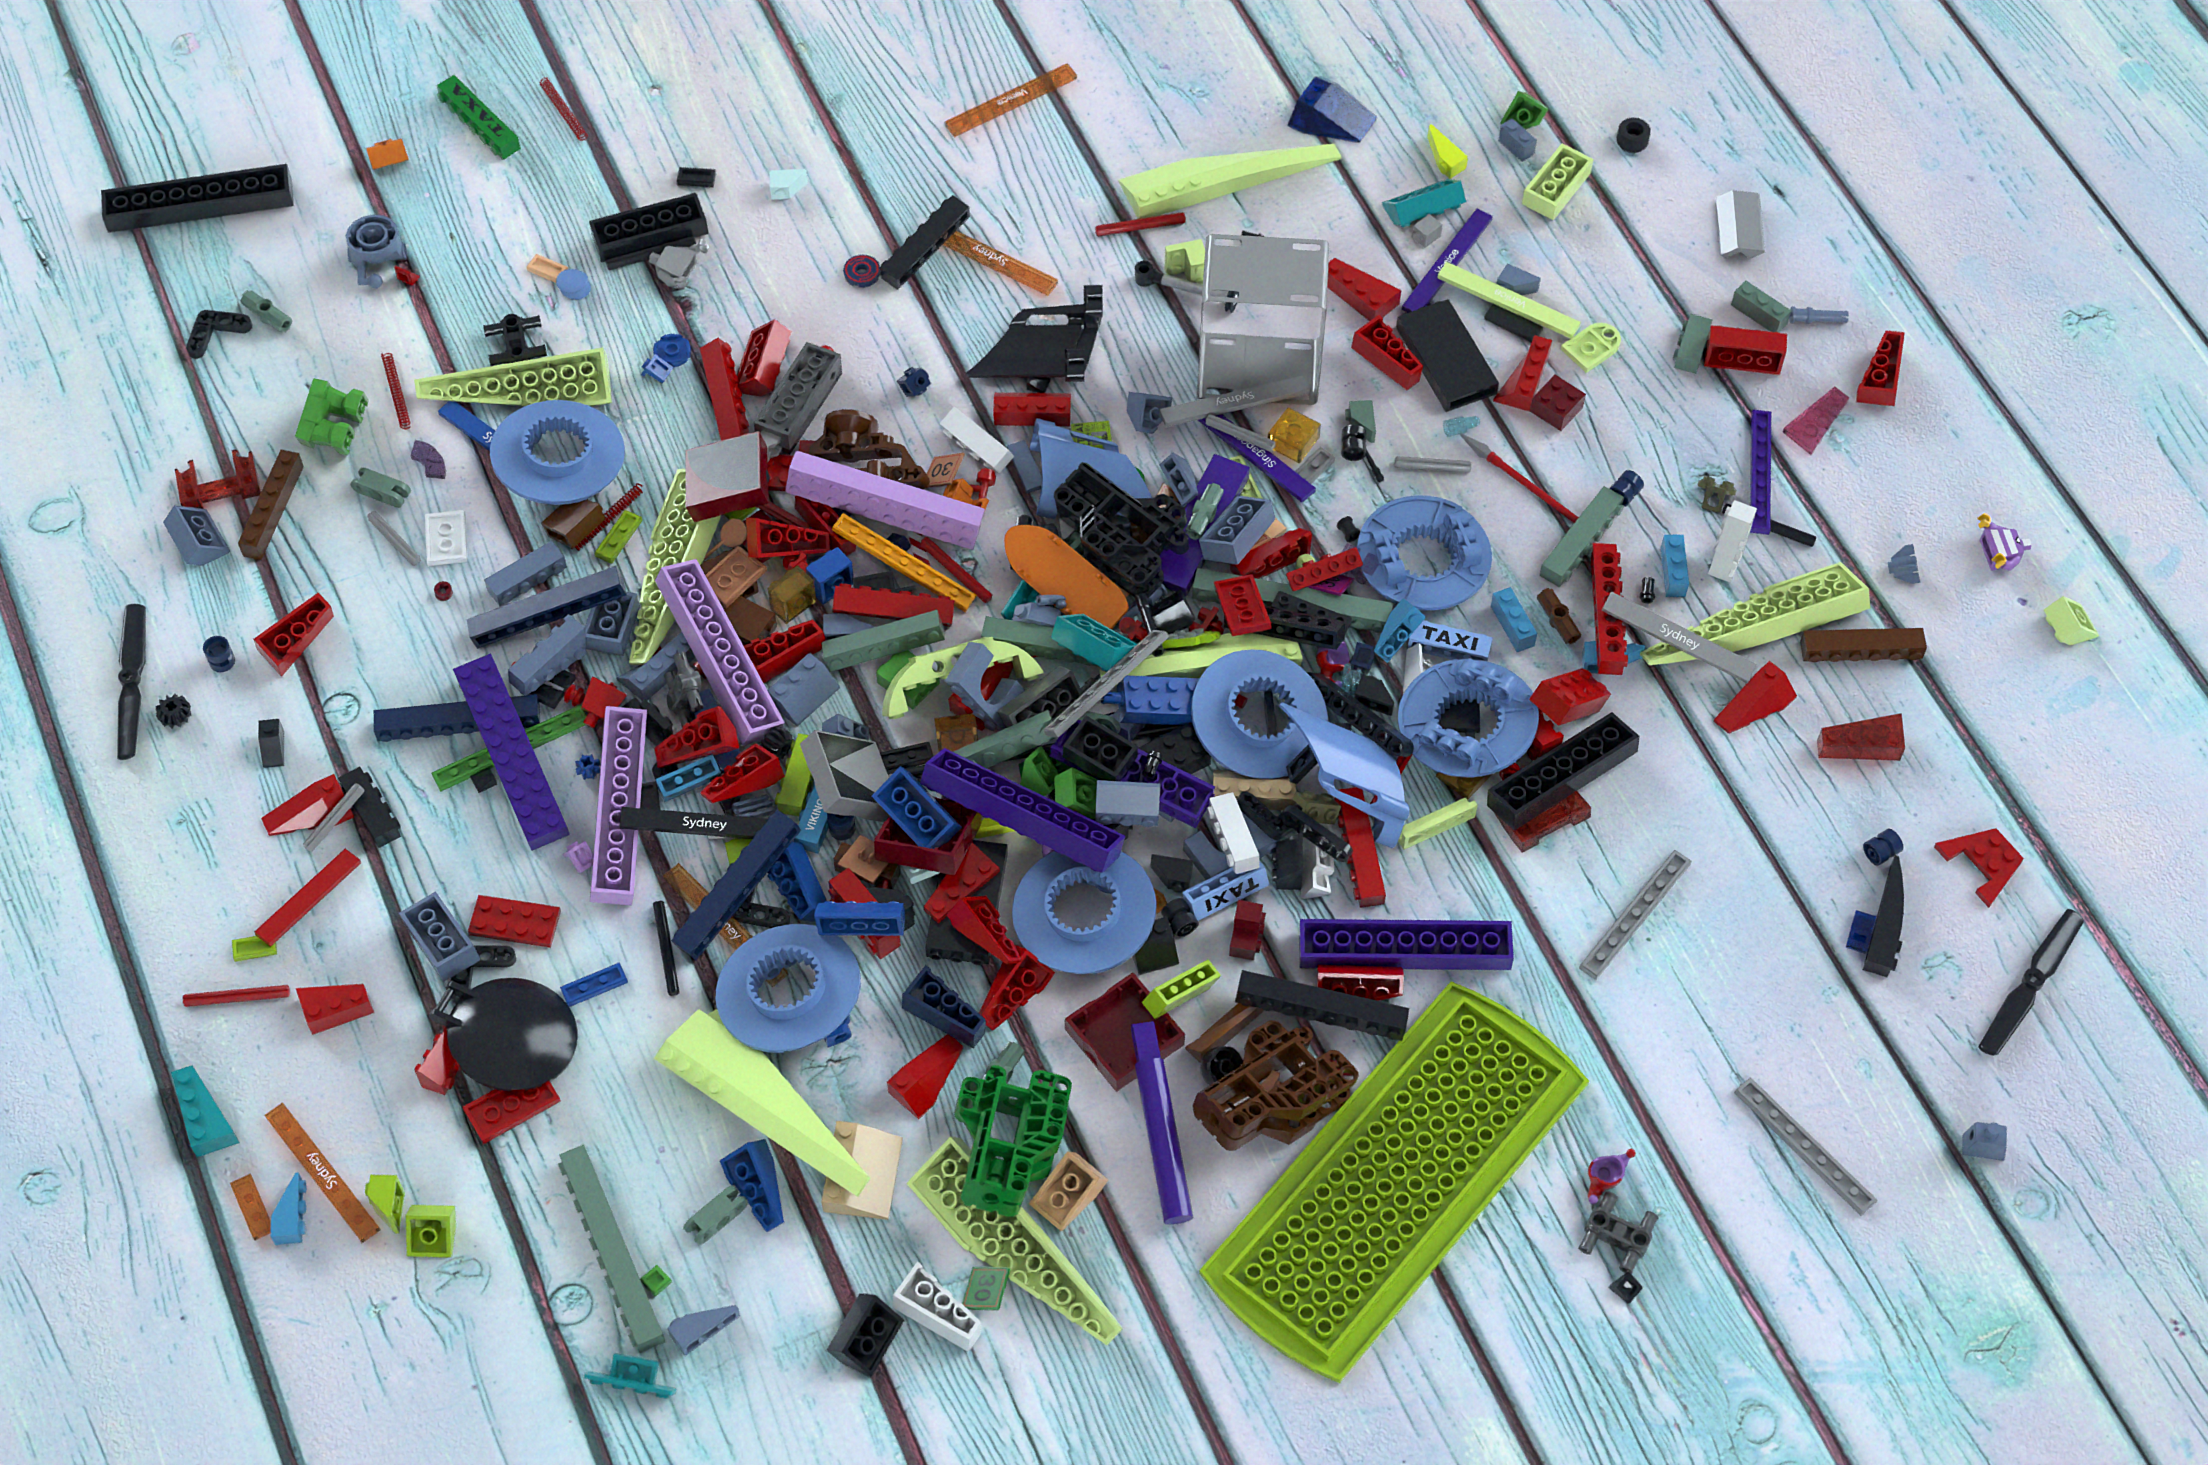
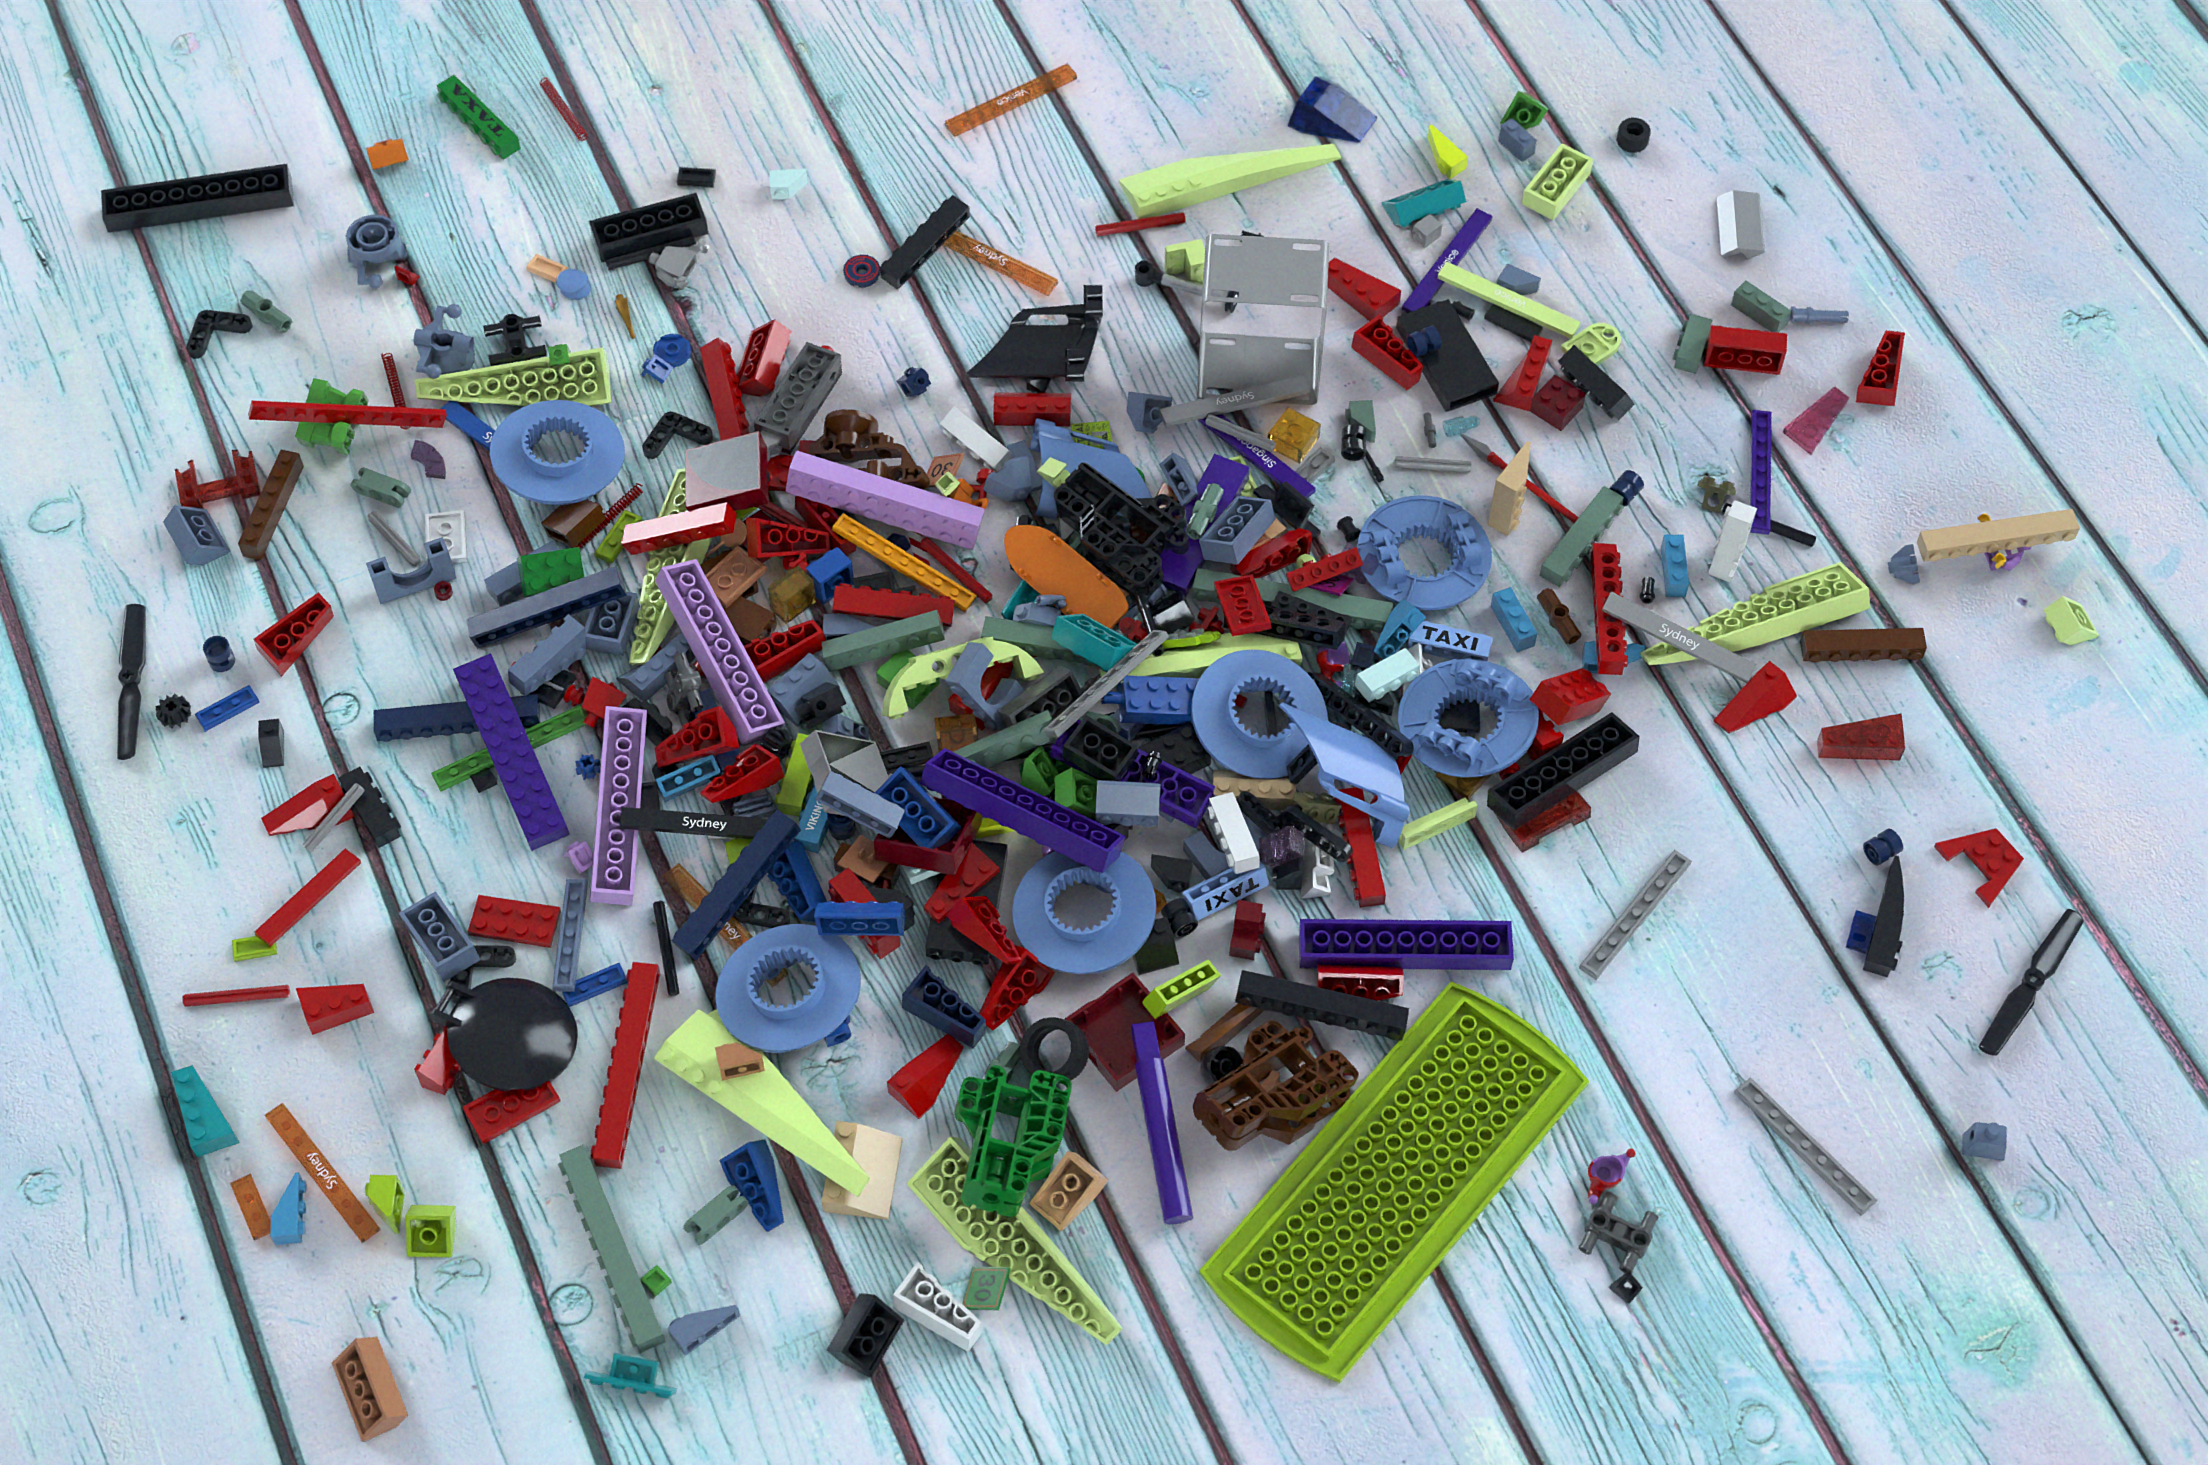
(227, 708): none -> blue tile
(346, 413): none -> red plate
(369, 1388): none -> nougat slope
(392, 585): none -> sand blue arch
(444, 349): none -> sand blue piece
(549, 570): none -> green brick
(559, 354): none -> bright green bracket
(570, 935): none -> sand blue tile
(623, 309): none -> pearl gold piece
(626, 1065): none -> red brick
(671, 429): none -> black beam
(679, 528): none -> brick
(738, 1061): none -> nougat slope
(810, 721): none -> black tile
(821, 701): none -> black torso
(860, 804): none -> sand blue brick
(947, 483): none -> yellowish green slope
(1012, 481): none -> sand blue slope
(1037, 1032): none -> black tyre
(1054, 472): none -> yellowish green slope
(1281, 846): none -> clear purple brick
(1290, 506): none -> black bracket
(1387, 675): none -> light aqua brick
(1425, 341): none -> dark blue wheel
(1429, 430): none -> dark grey bar
(1463, 310): none -> black pin
(1509, 493): none -> tan slope
(1595, 383): none -> black brick
(1998, 535): none -> tan brick

